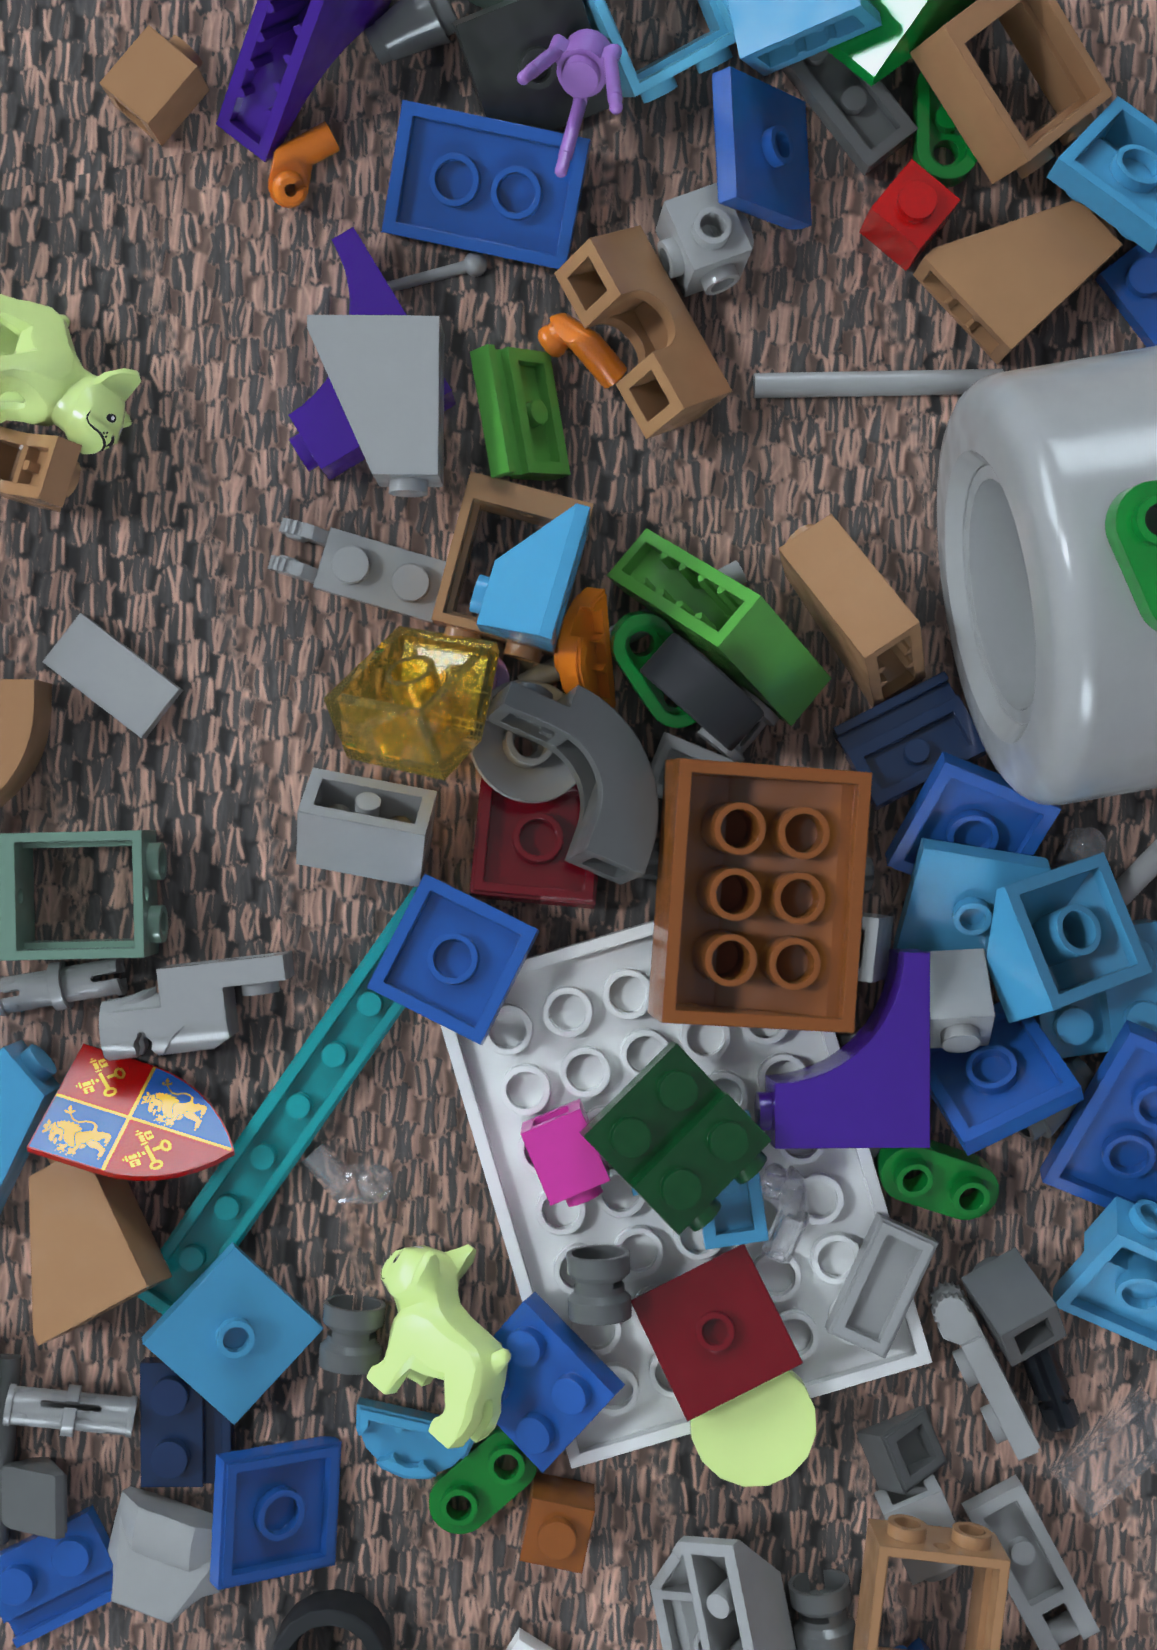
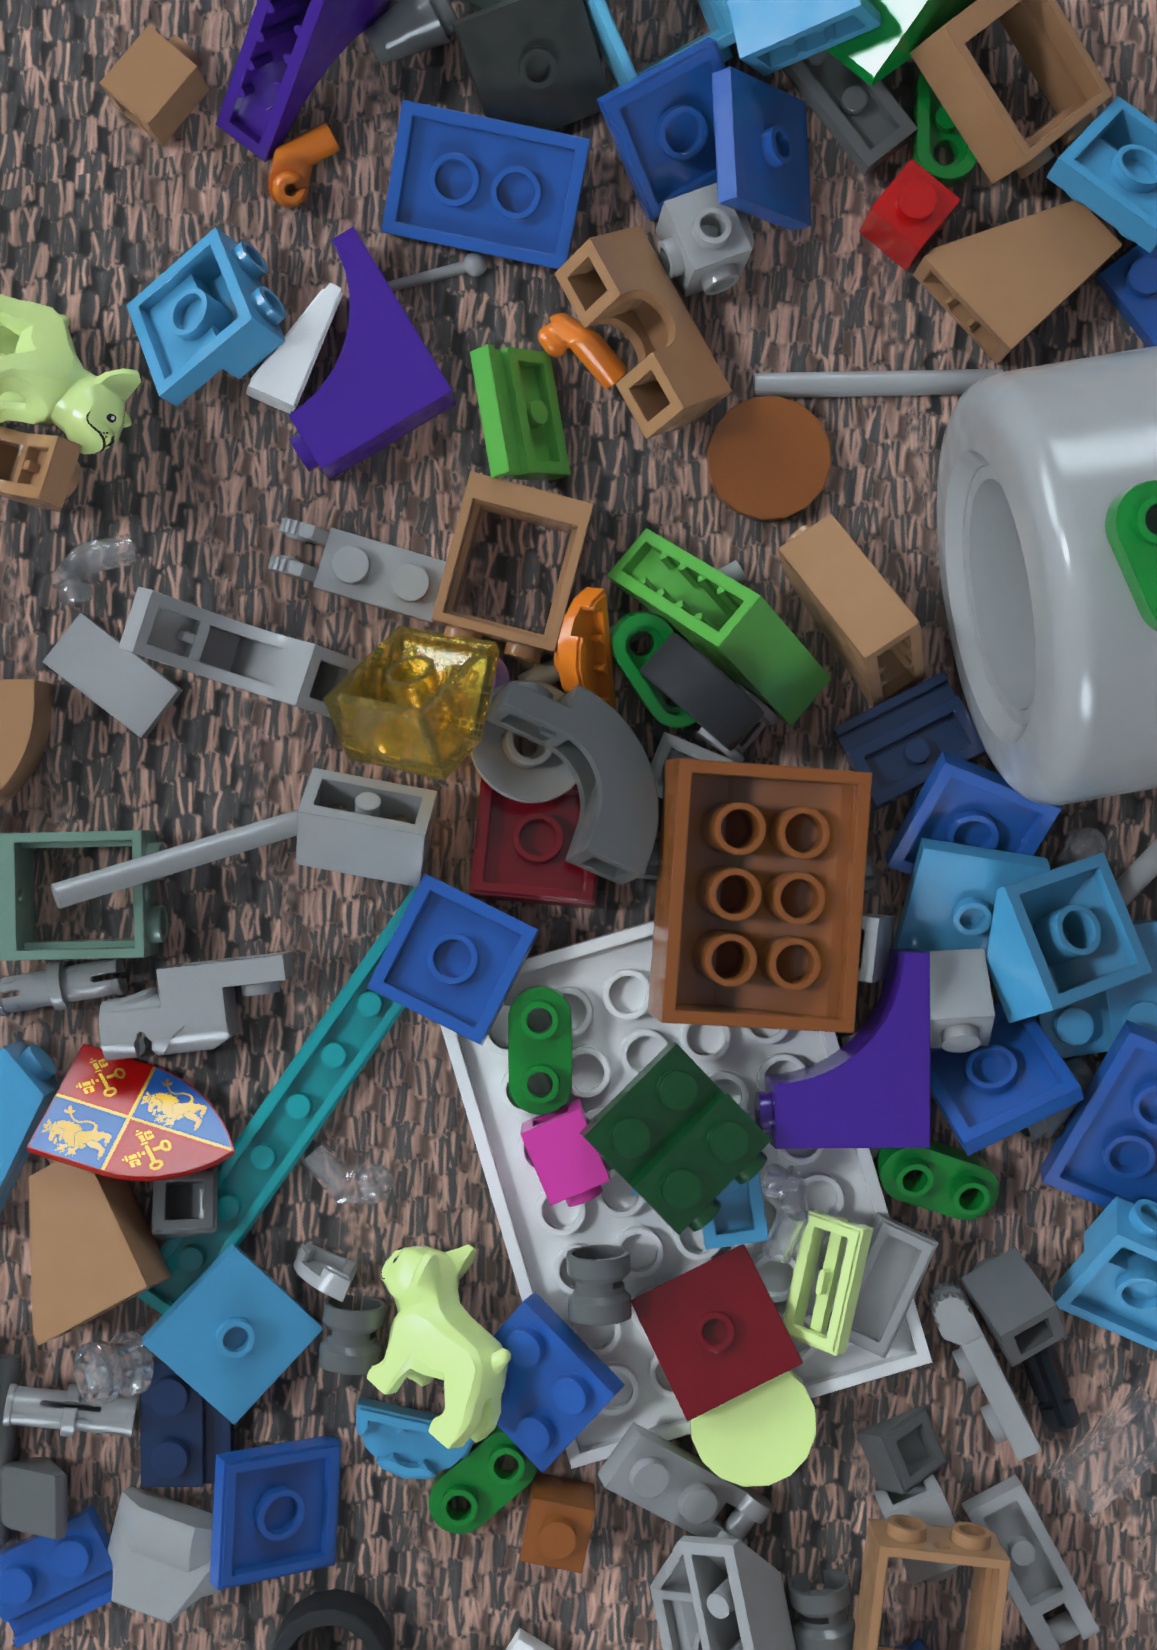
(85, 562): none -> clear arm
(113, 1368): none -> clear wheel
(174, 860): none -> light grey bar
(186, 1205): none -> dark grey slope
(207, 316): none -> dark azure plate
(233, 651): none -> light grey arch
(287, 369): none -> white slope
(329, 1272): none -> light grey tile
(391, 392): light grey slope -> none
(533, 582): dark azure slope -> none
(541, 1050): none -> green plate
(583, 68): medium lavender plant -> none
(667, 126): none -> blue plate
(680, 1487): none -> light grey plate
(768, 458): none -> dark orange tile
(848, 1287): none -> yellowish green tile

